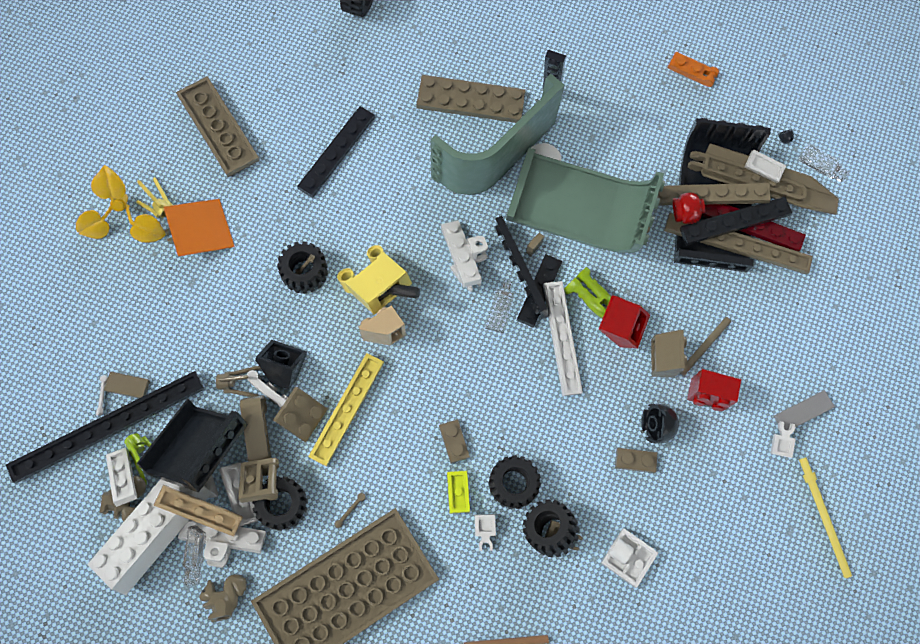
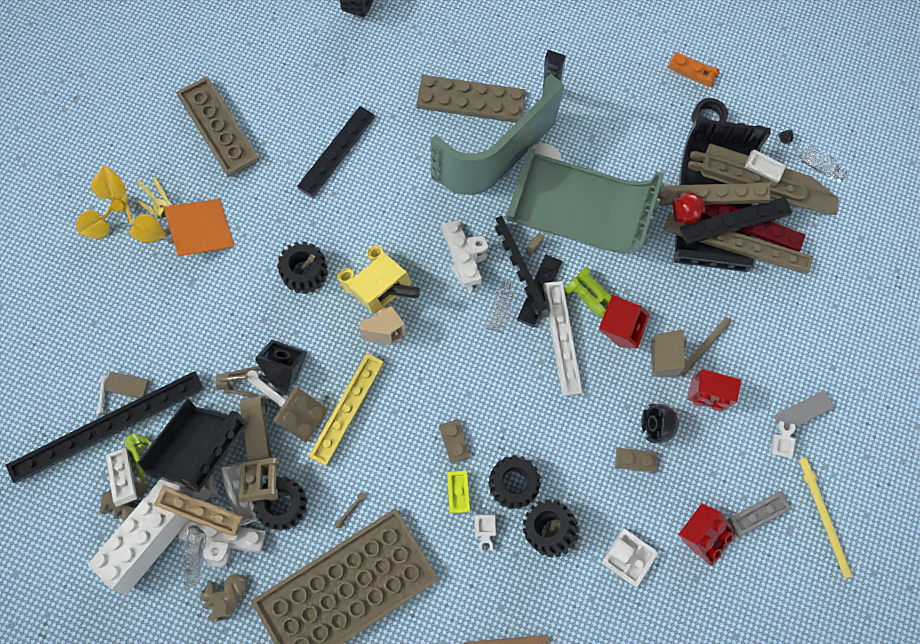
(707, 533): none -> red slope
(713, 104): none -> black tyre
(759, 513): none -> light grey tile

